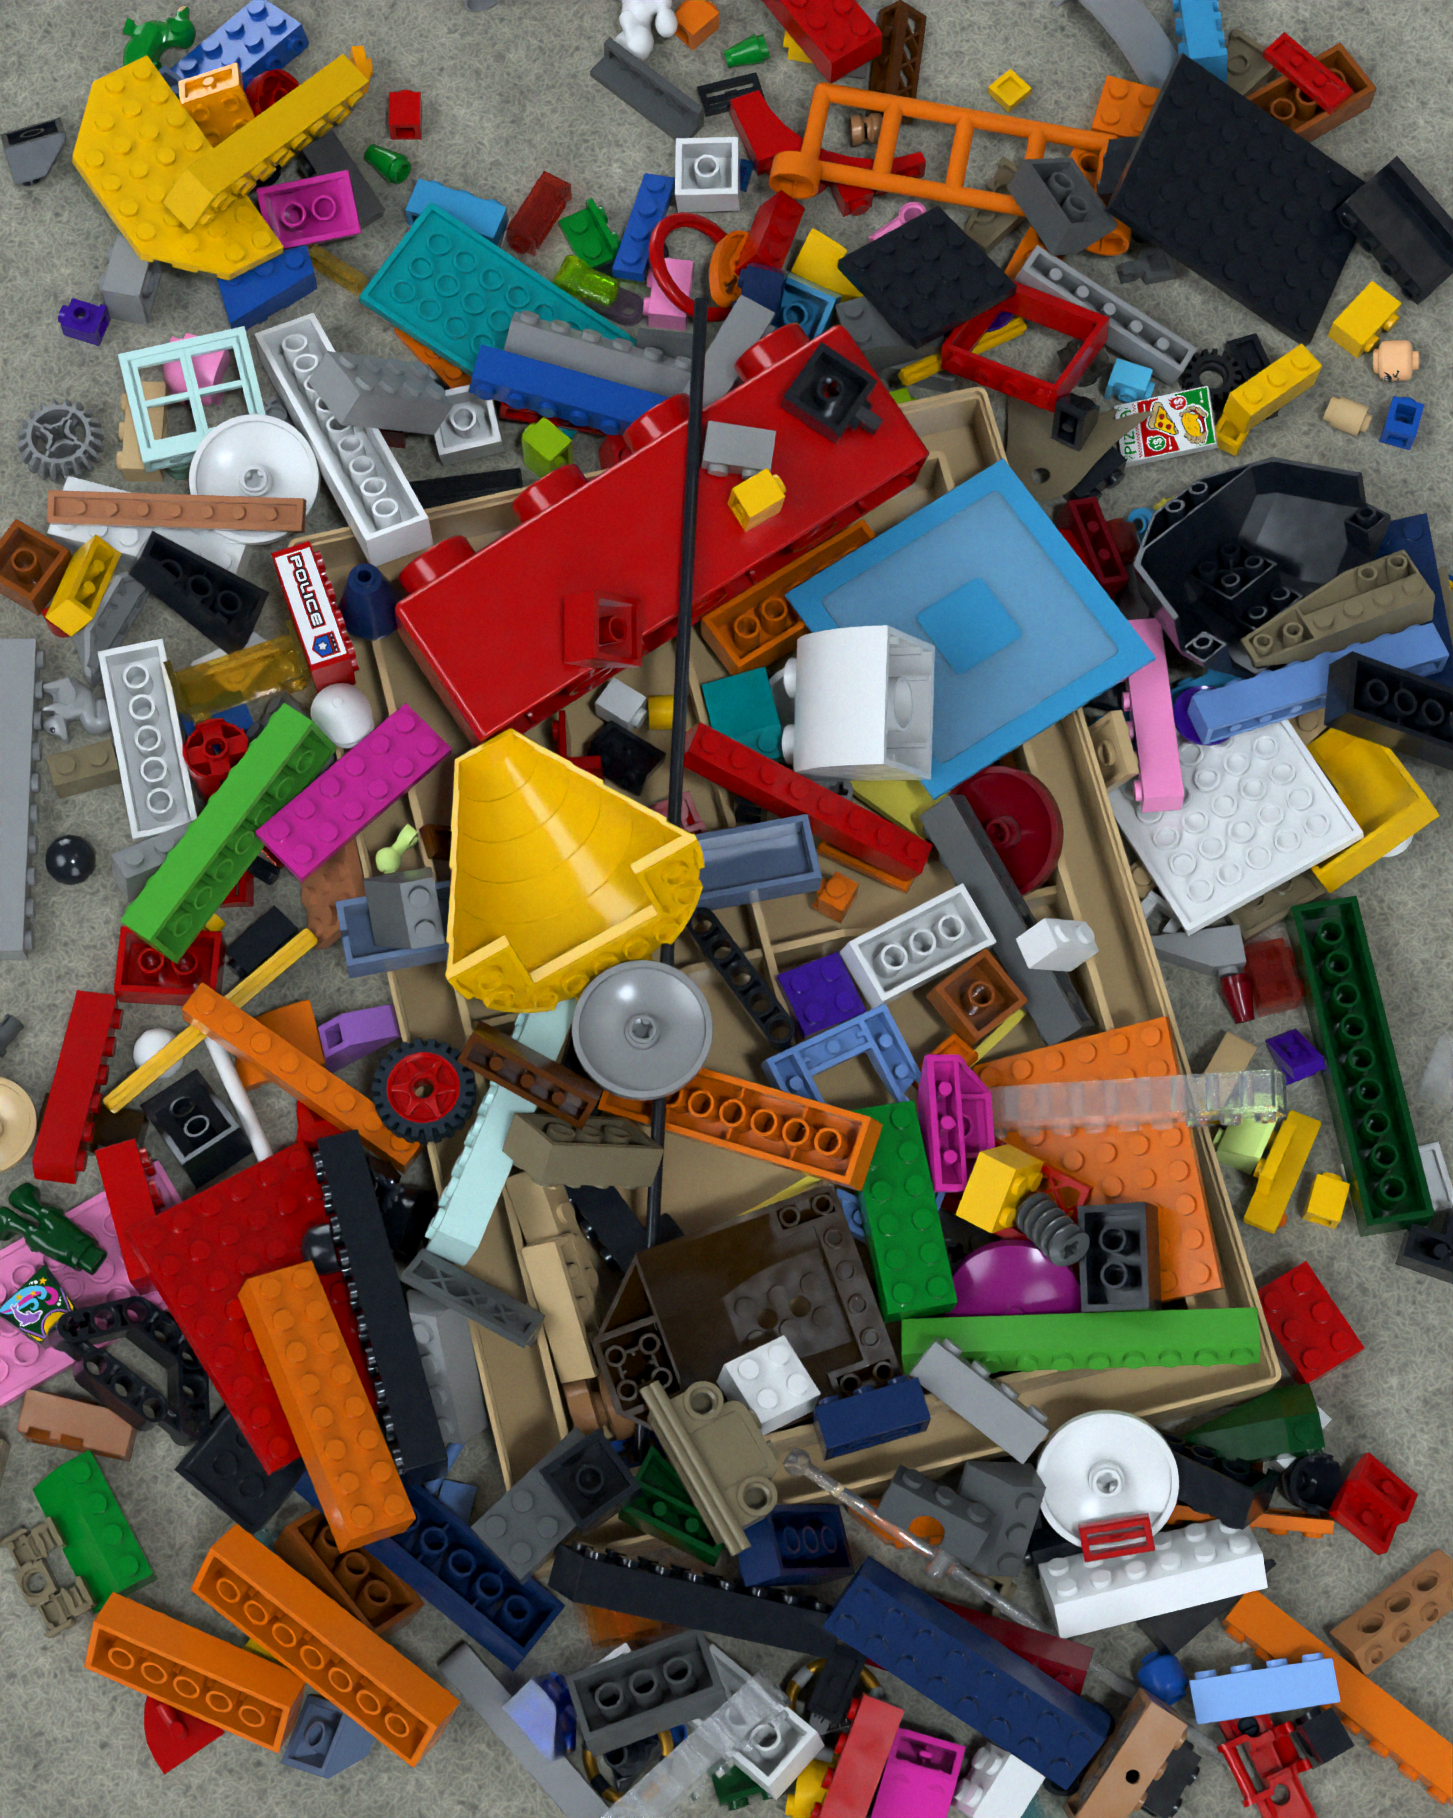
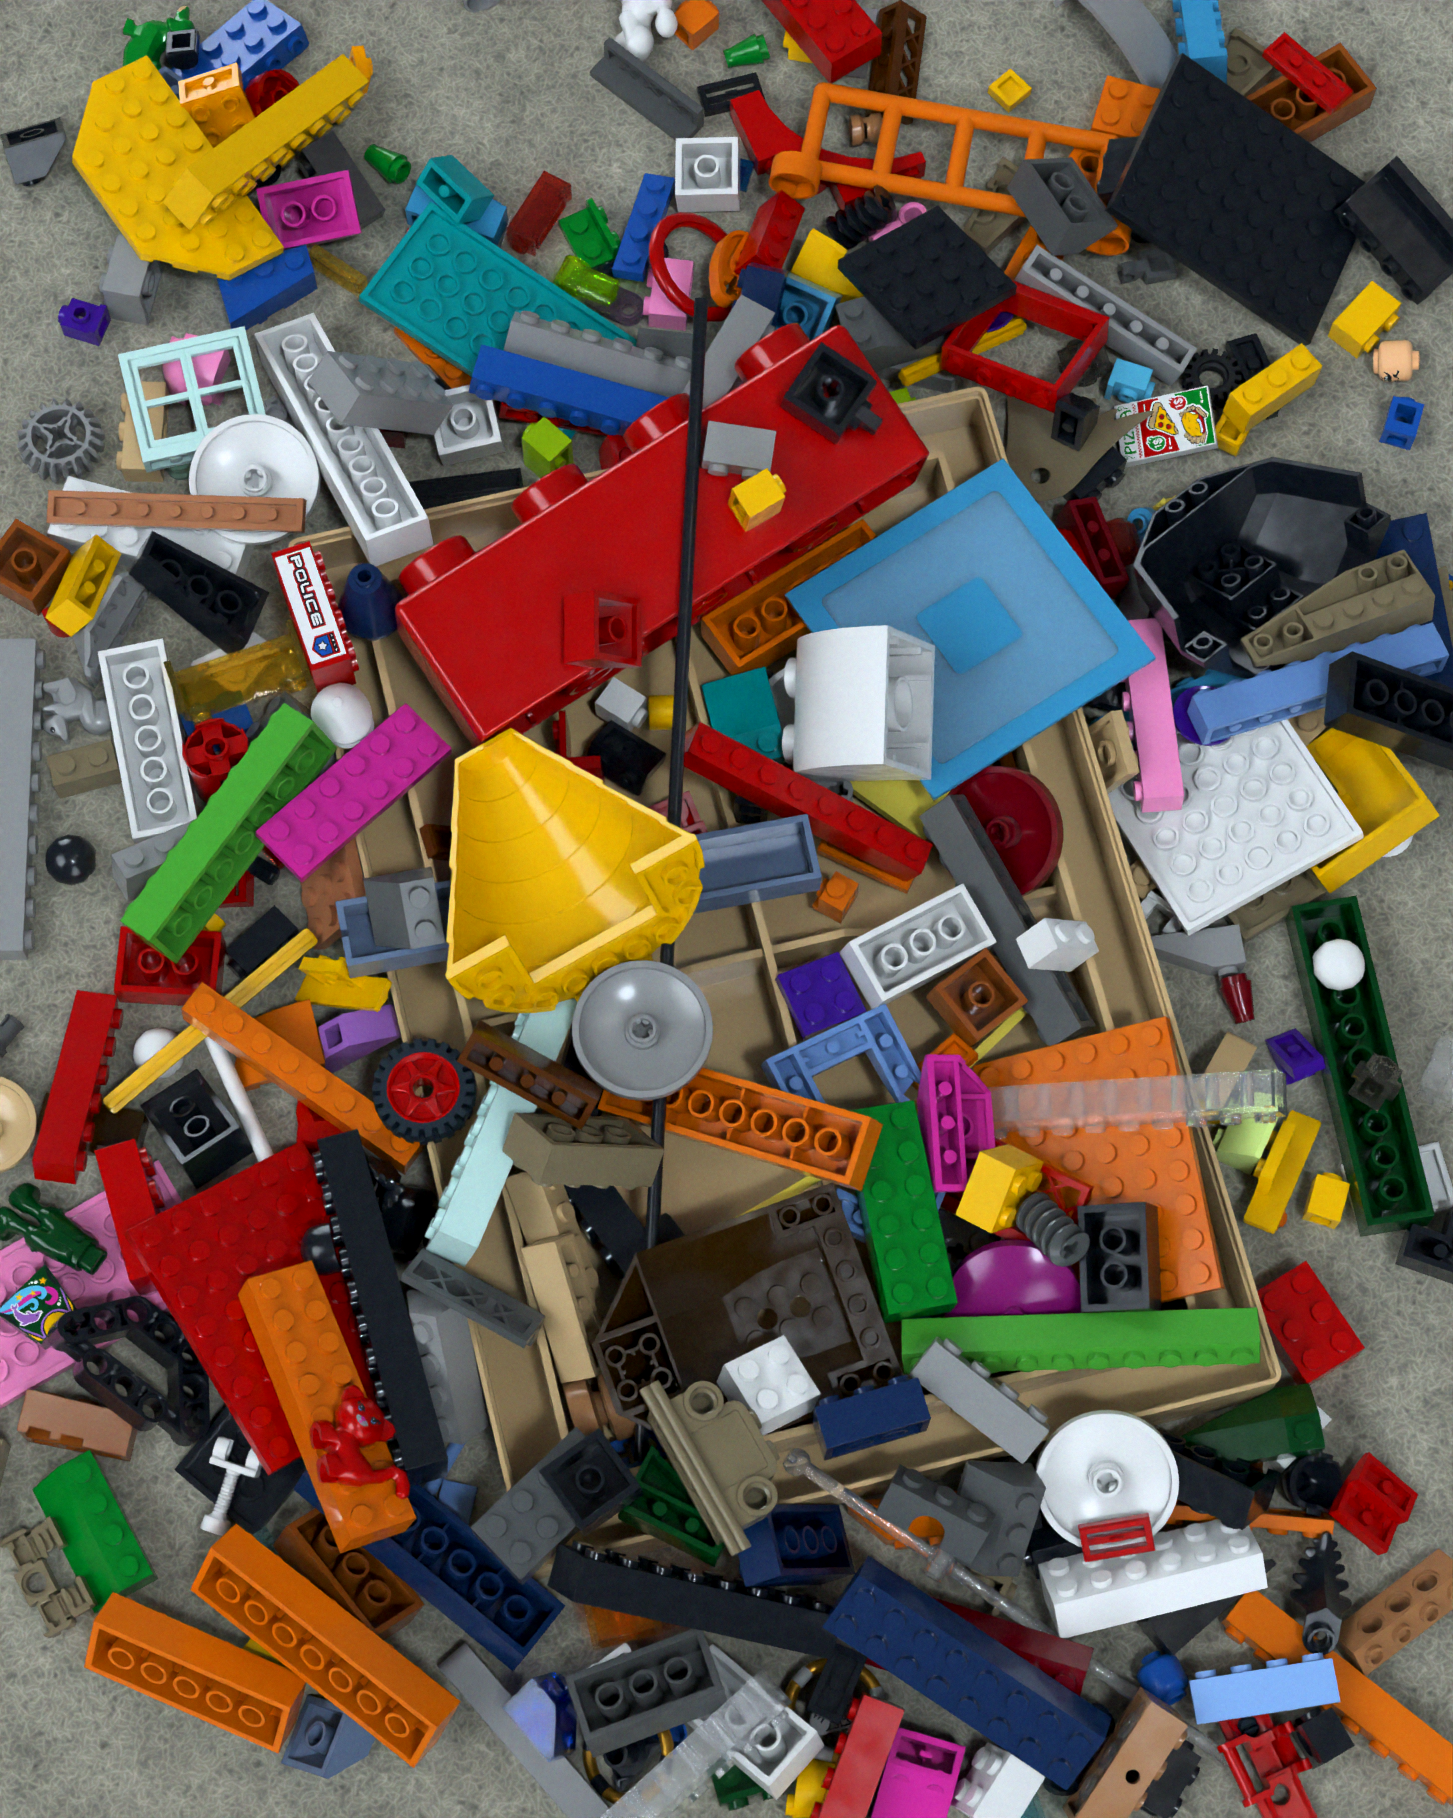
(175, 1734): red shield -> none
(183, 48): none -> black brick
(217, 1521): none -> white bar
(329, 985): none -> yellow bracket
(358, 1426): none -> red animal
(389, 858): yellowish green arm -> none
(405, 115): red brick -> none
(454, 189): none -> teal brick
(747, 994): black beam -> none
(862, 218): none -> black piece
(1272, 977): clear red brick -> none
(1321, 1594): none -> black plant
(1339, 964): none -> white hair
(1348, 415): tan brick -> none
(1376, 1081): none -> clear smoke brick

